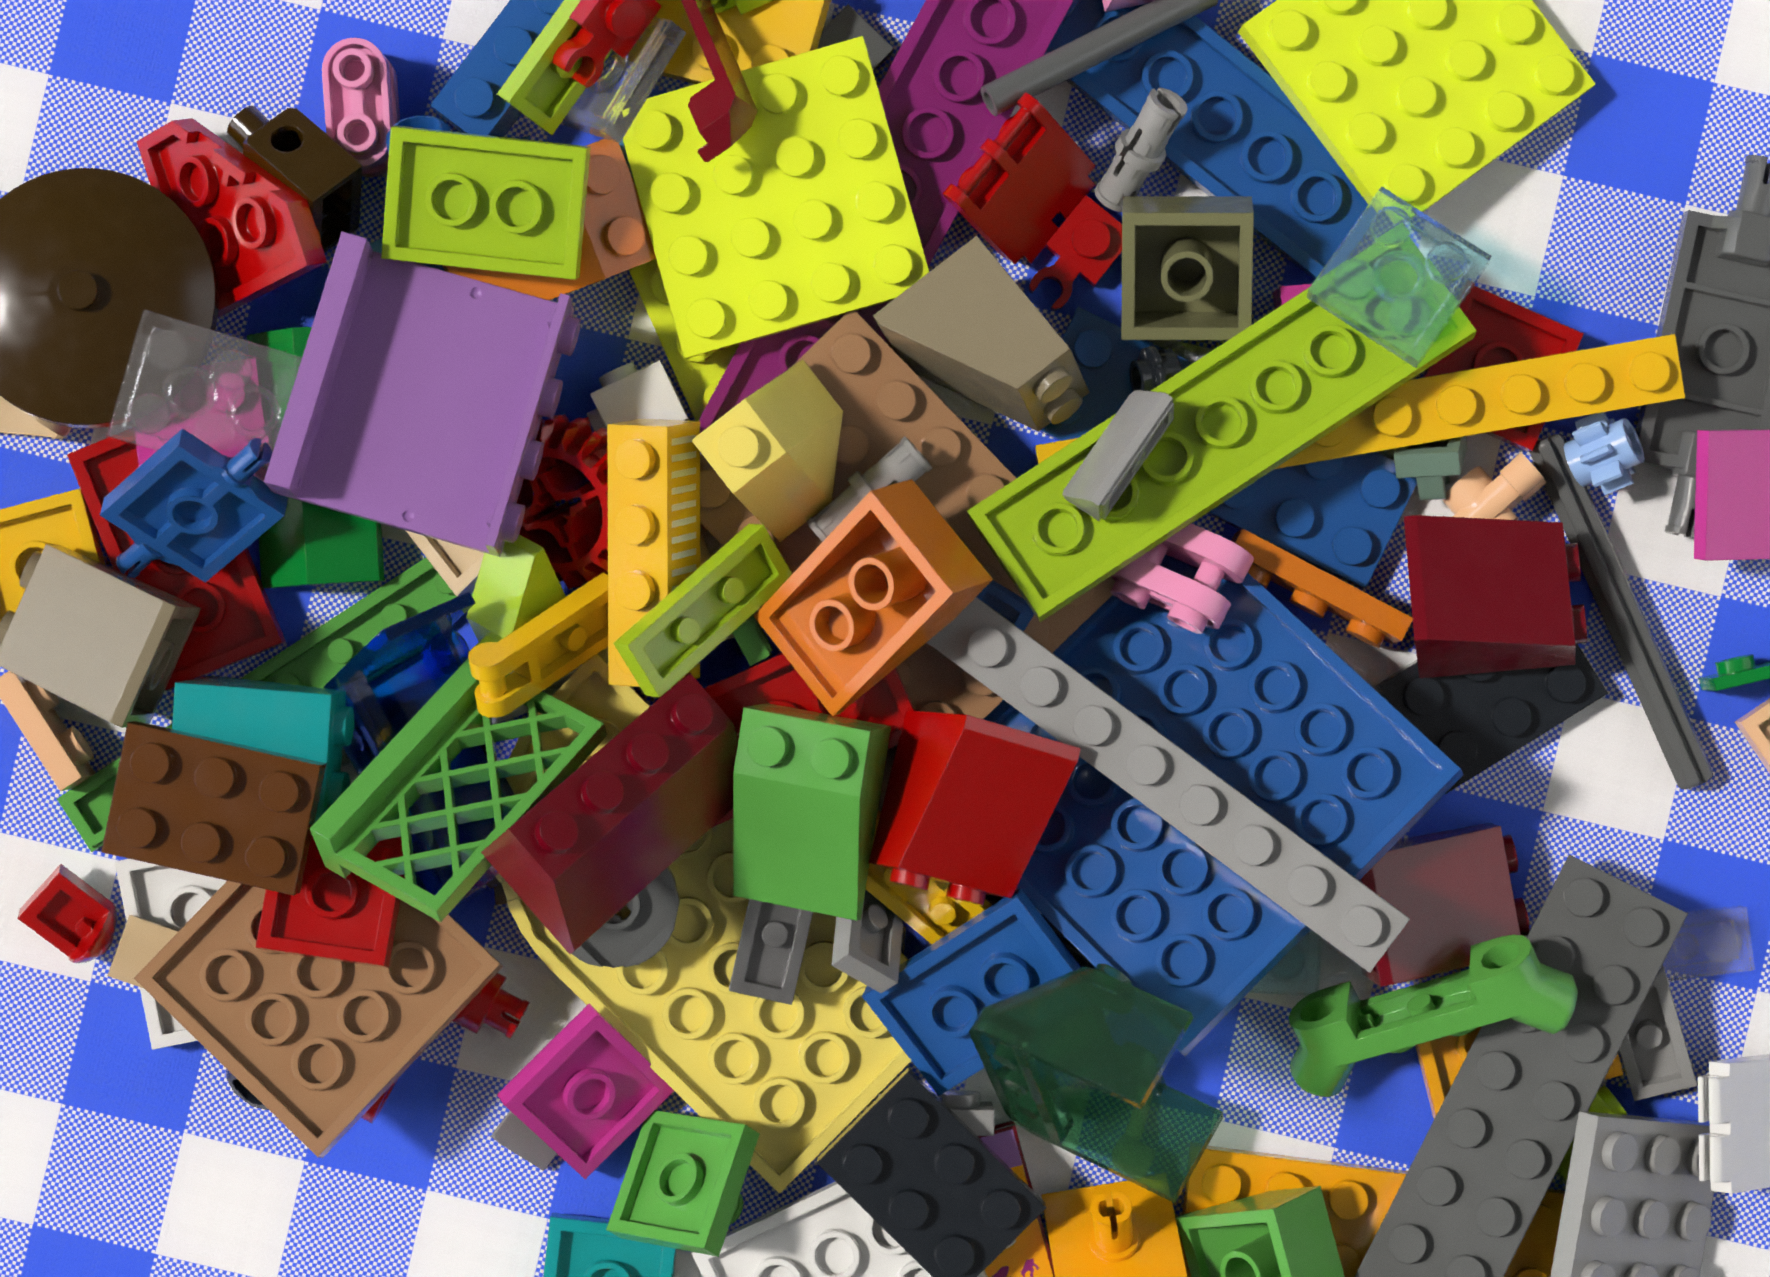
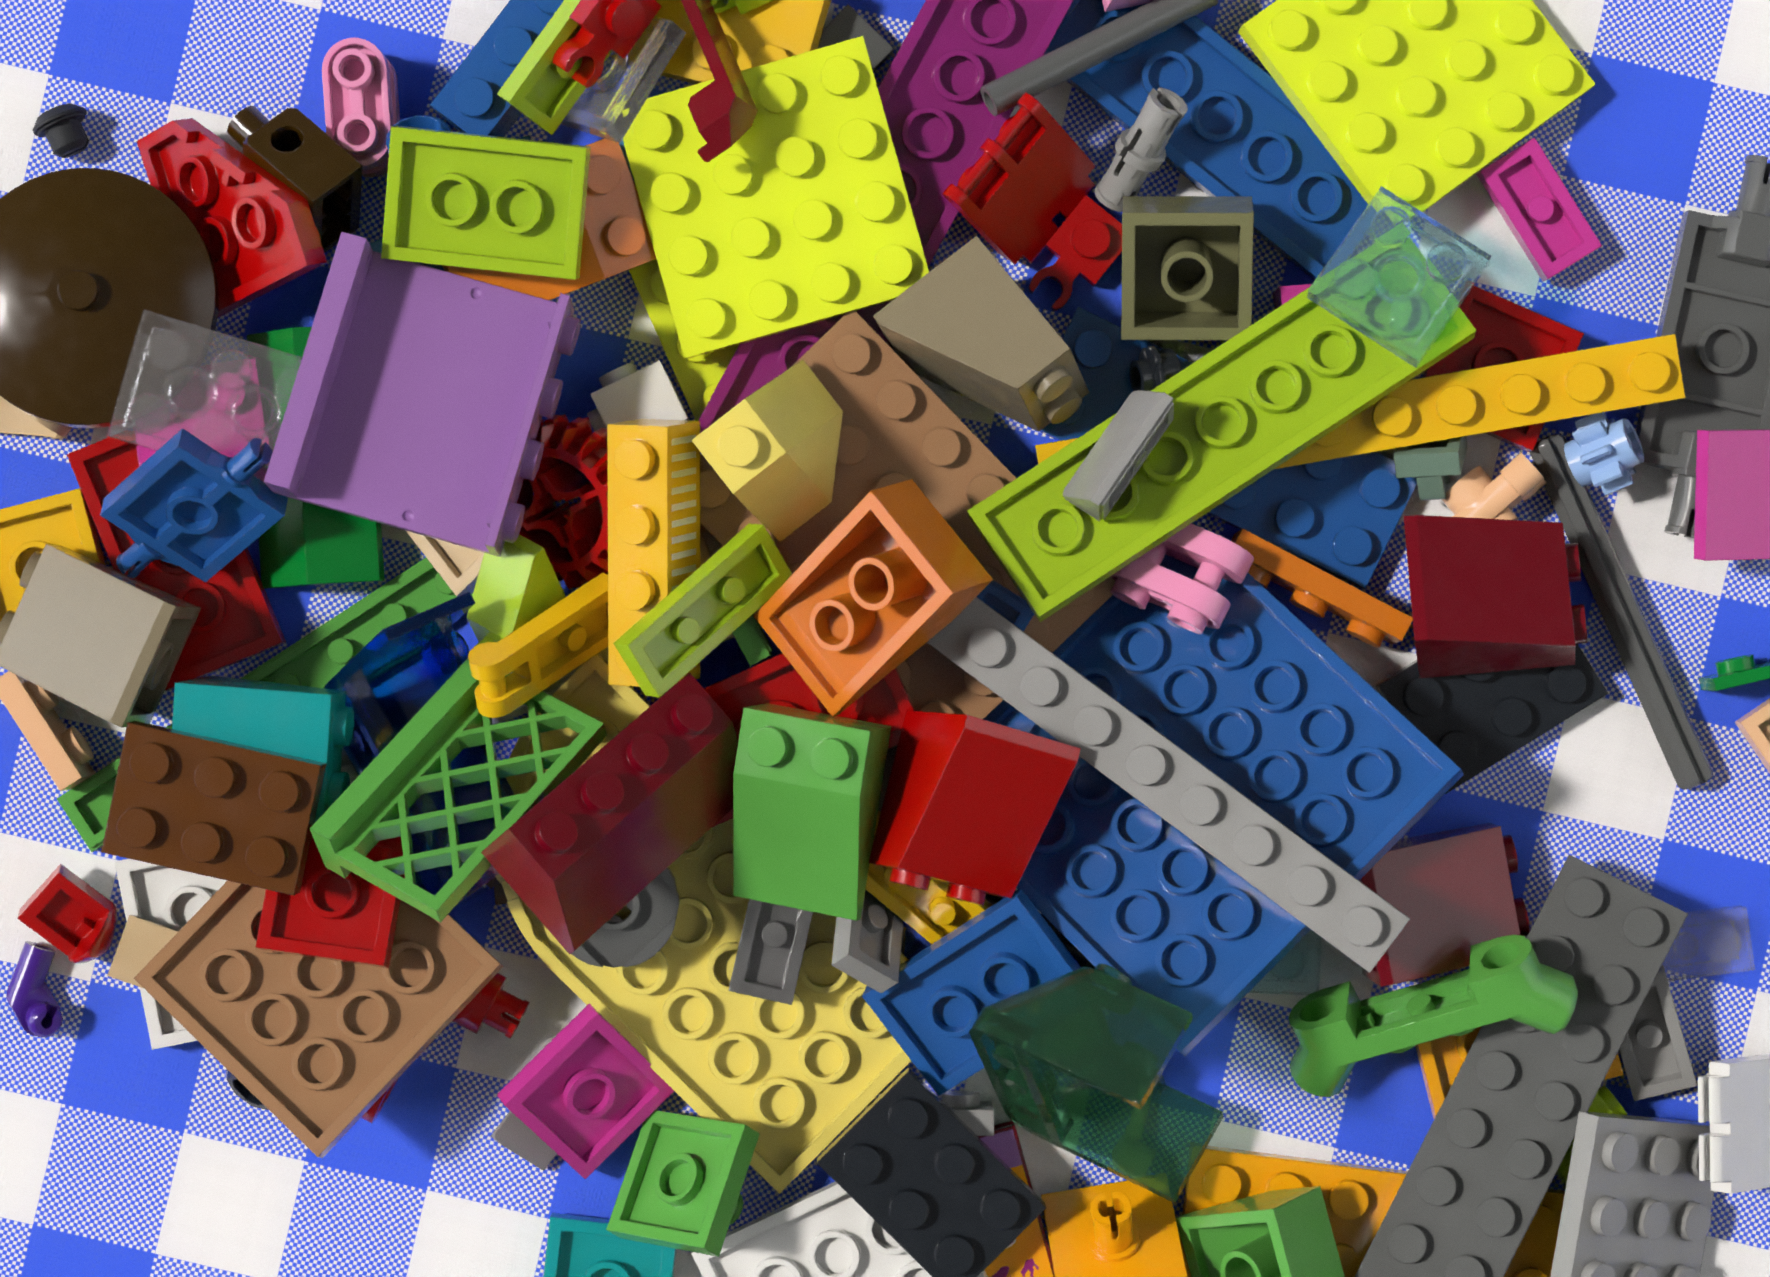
(30, 995): none -> dark purple arm
(63, 129): none -> black piece
(898, 465): light grey pin -> none
(1538, 209): none -> dark pink plate

